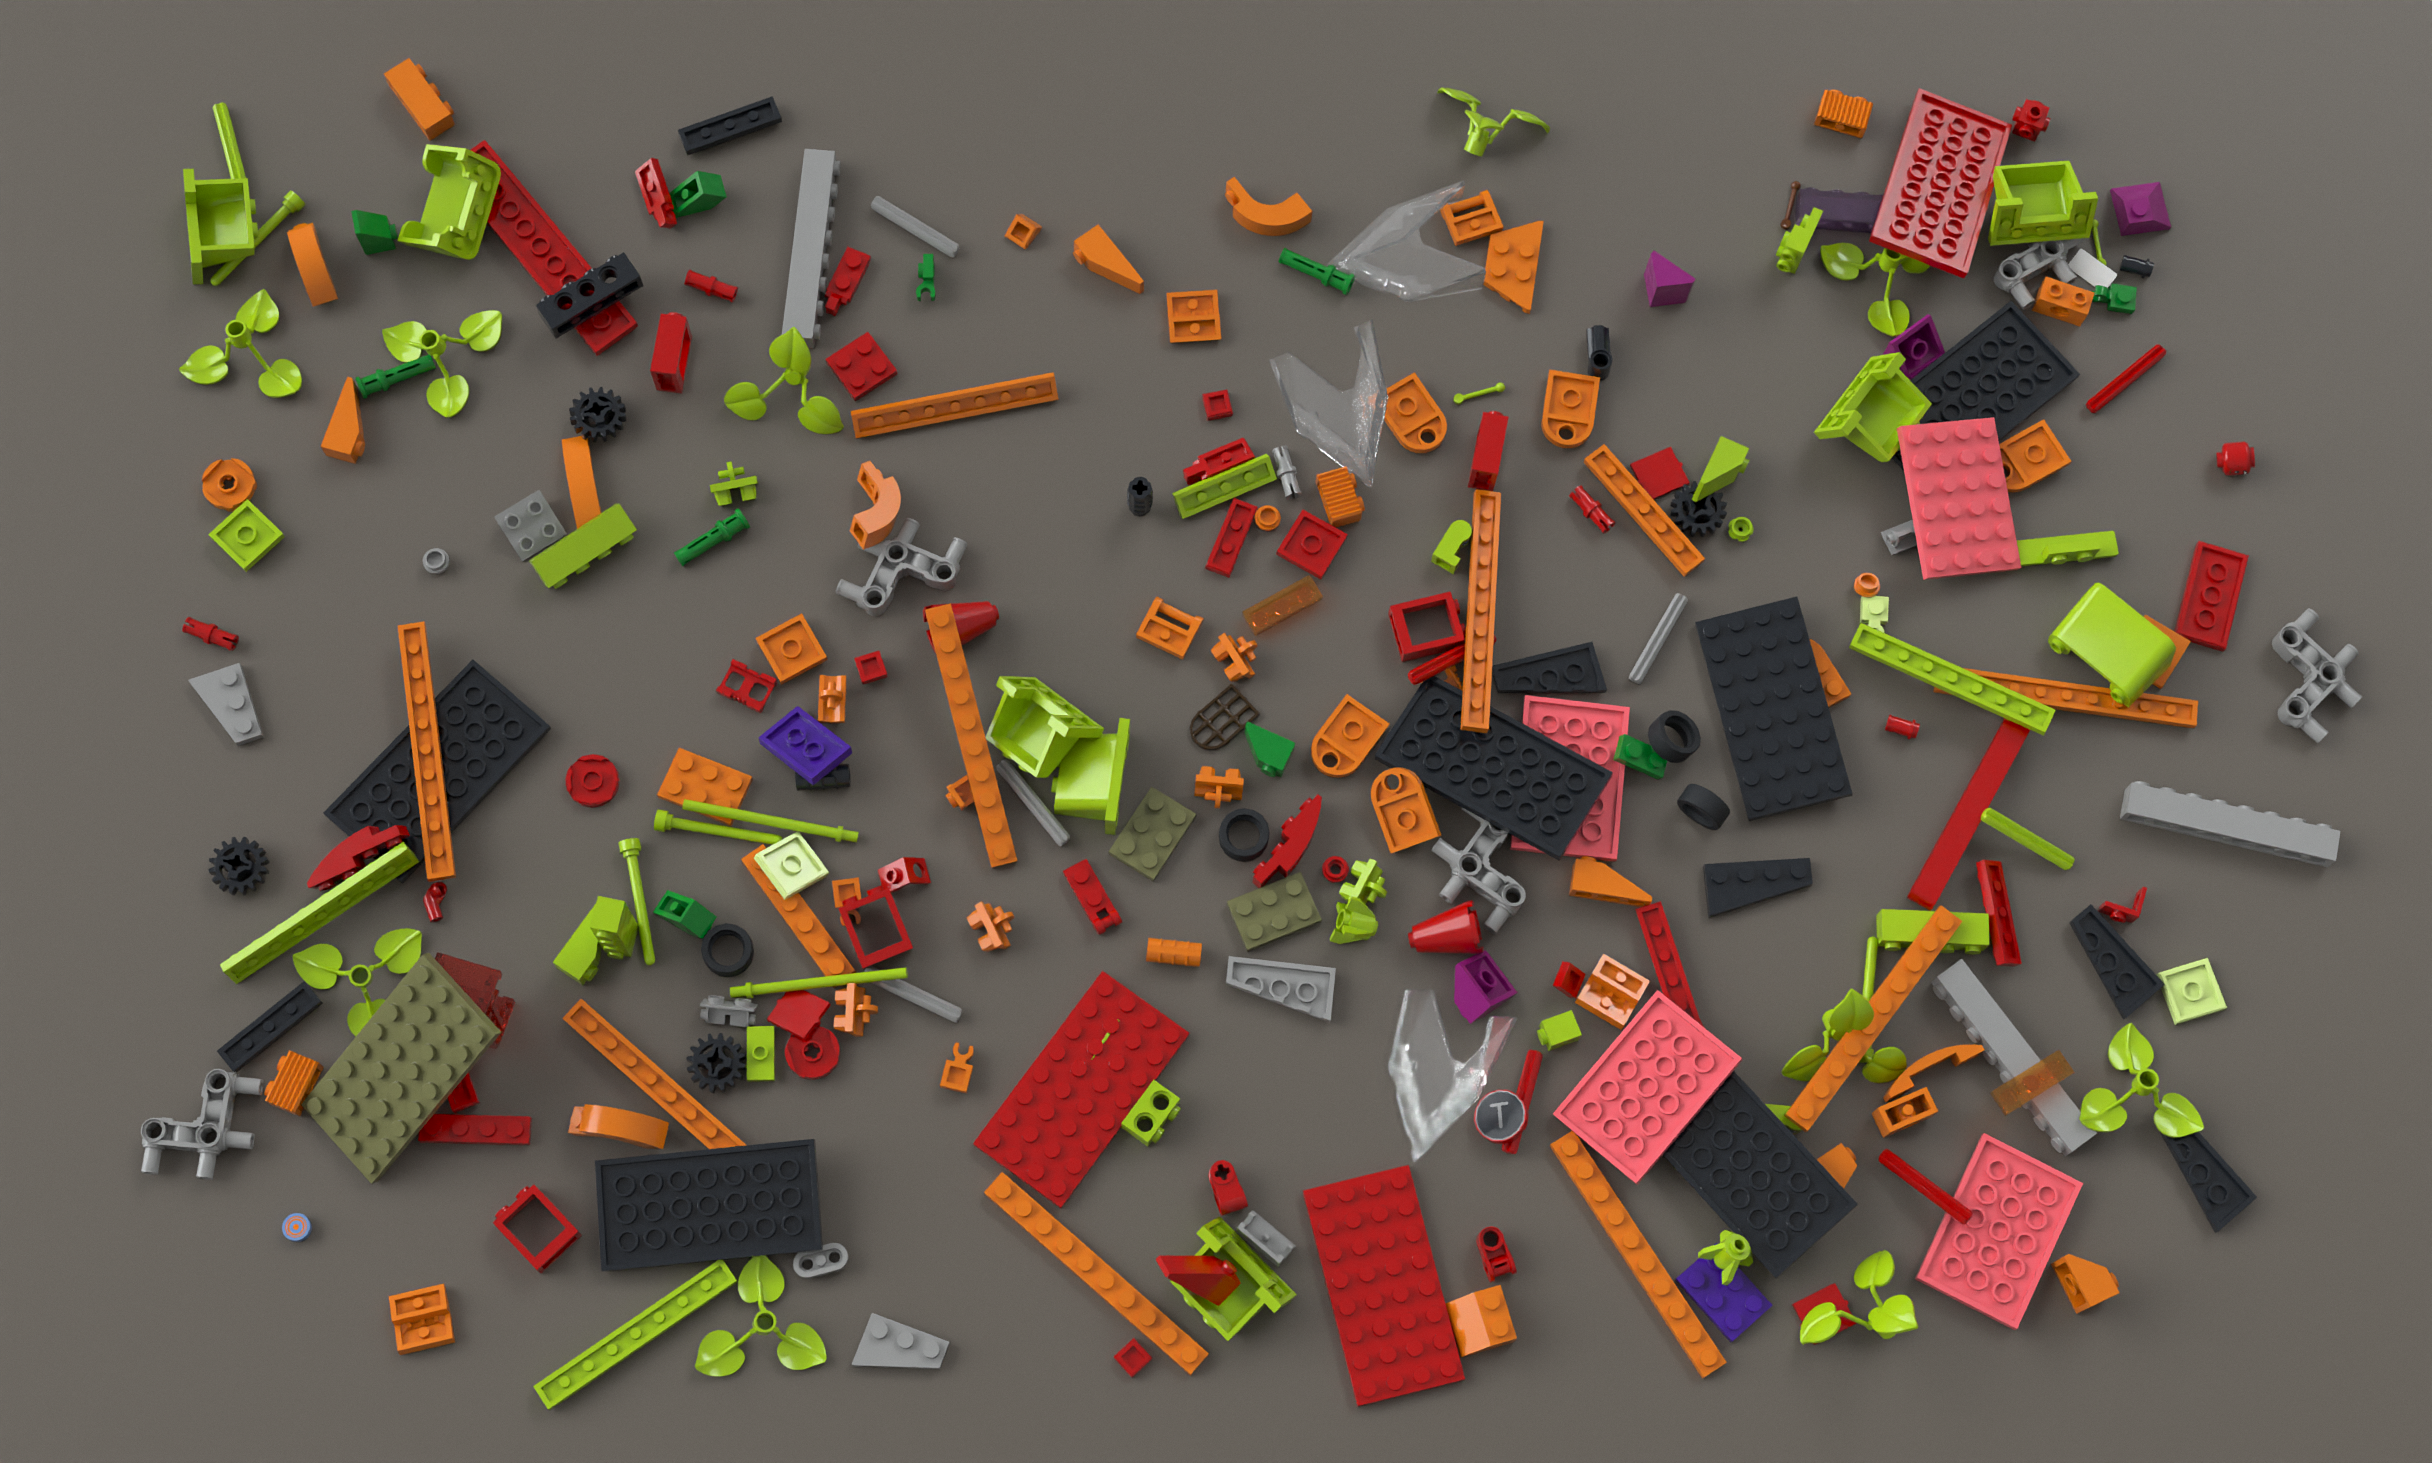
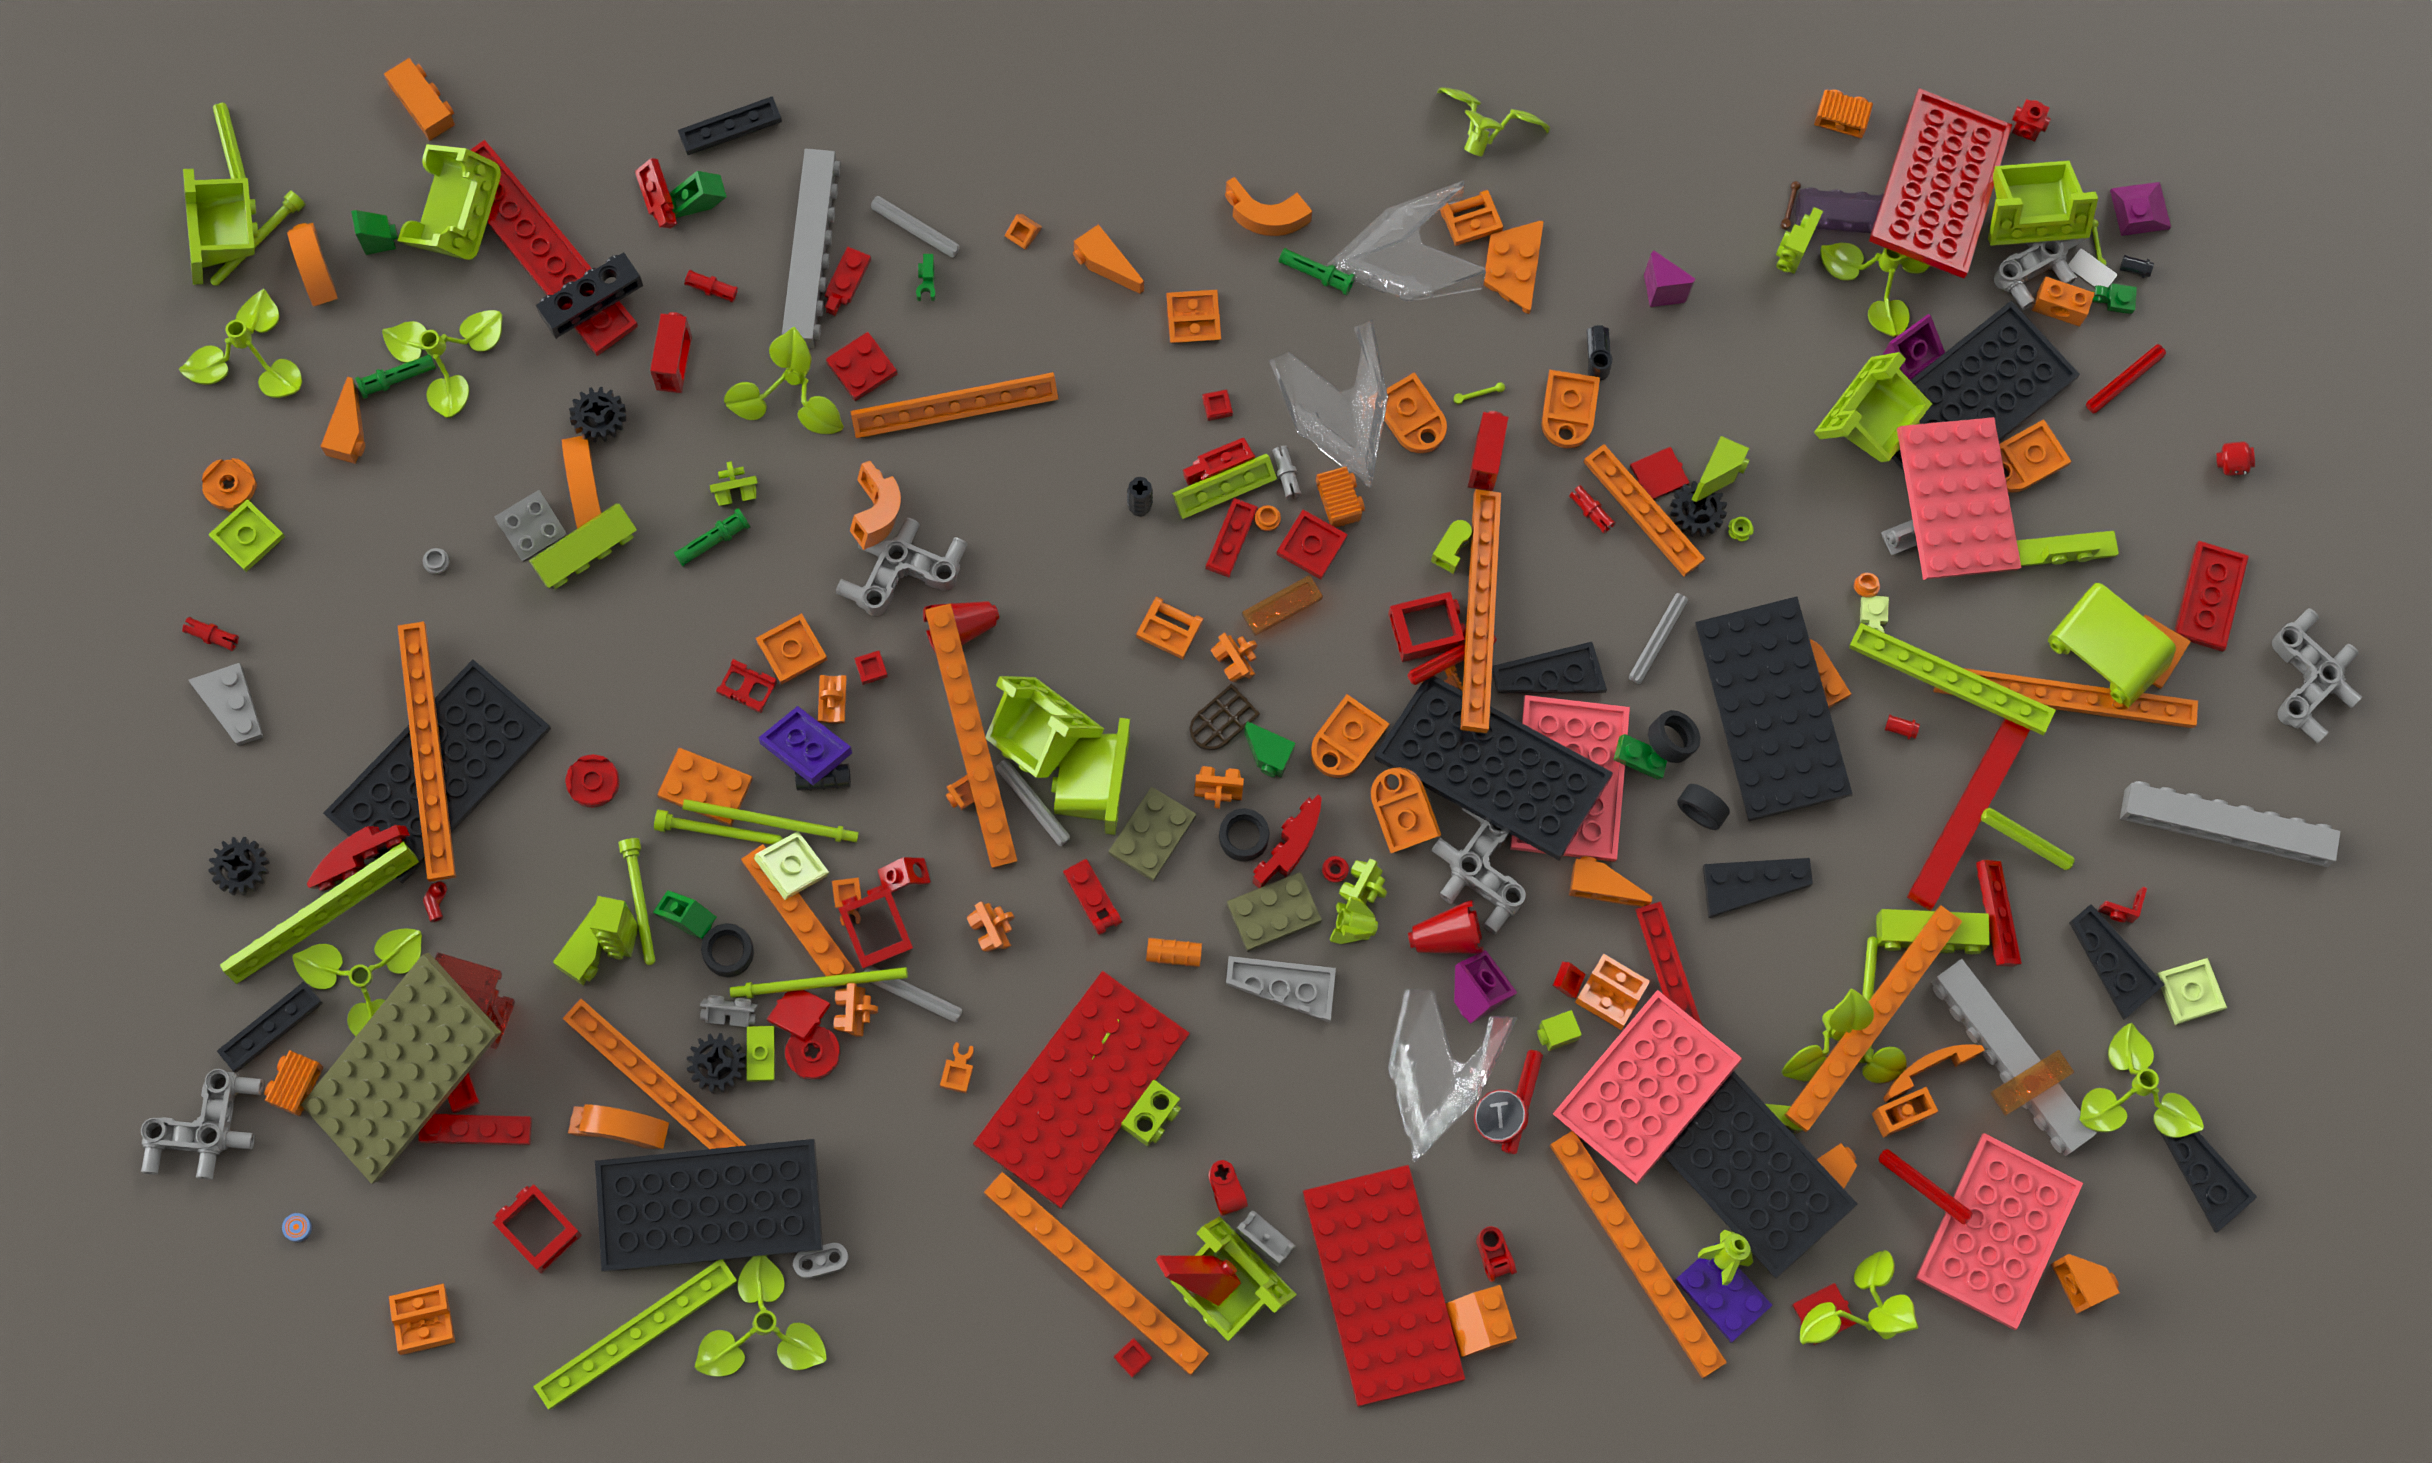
(898, 1345): light grey wing -> none

